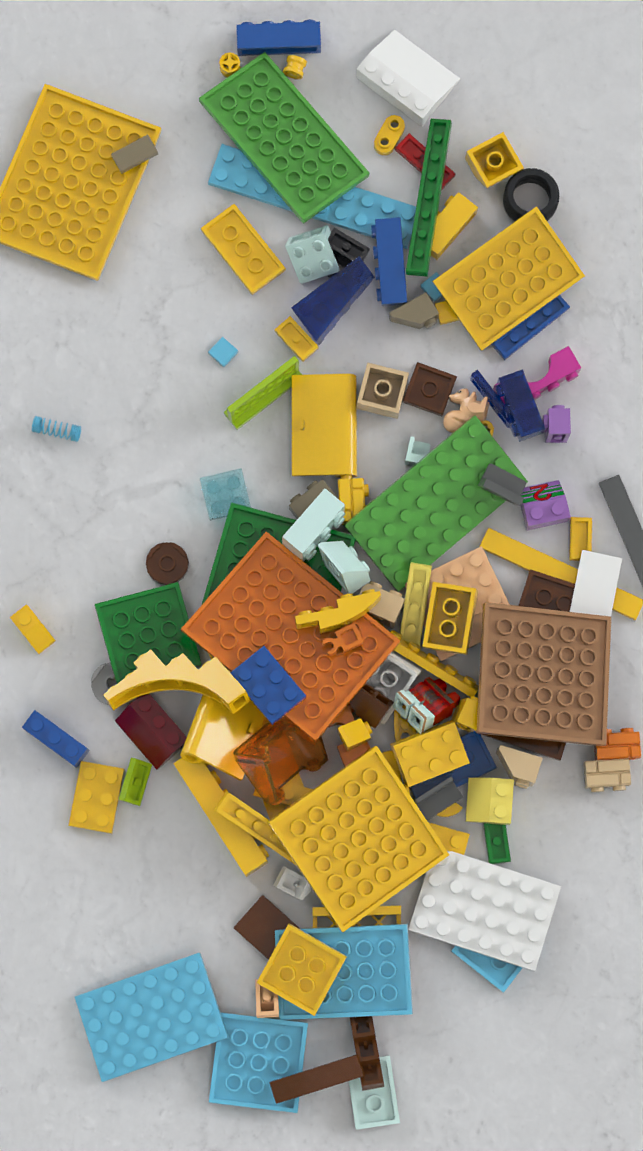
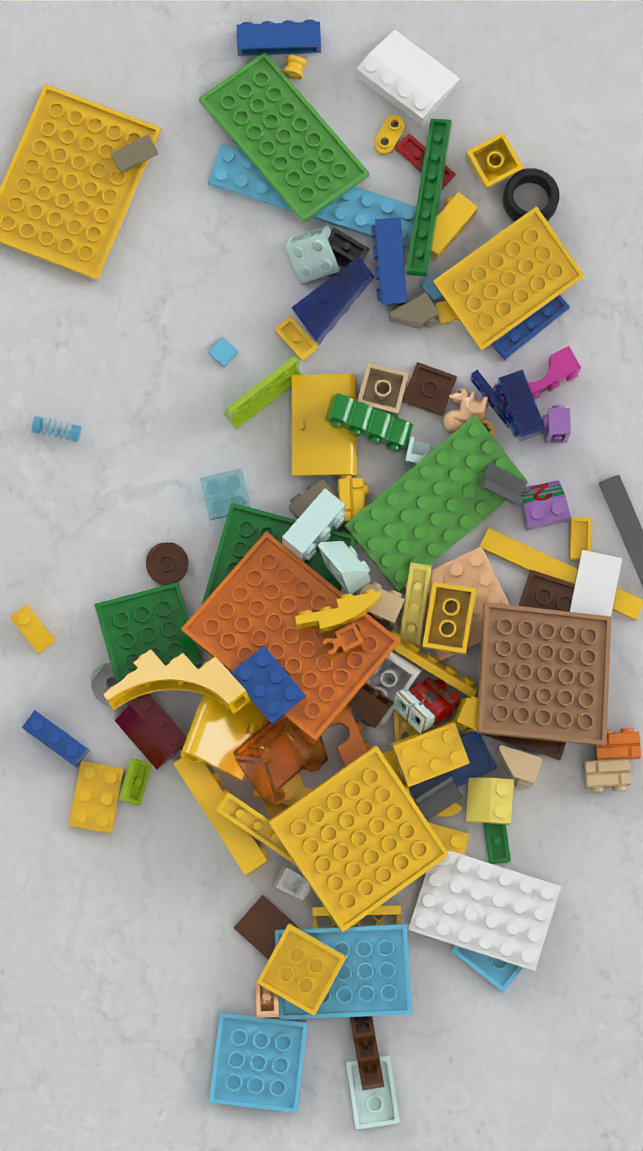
(151, 1017): medium azure plate -> none
(228, 60): yellow wheel -> none
(243, 249): yellow plate -> none
(317, 1078): reddish brown slope -> none
(354, 733): yellow slope -> none
(368, 422): none -> green brick

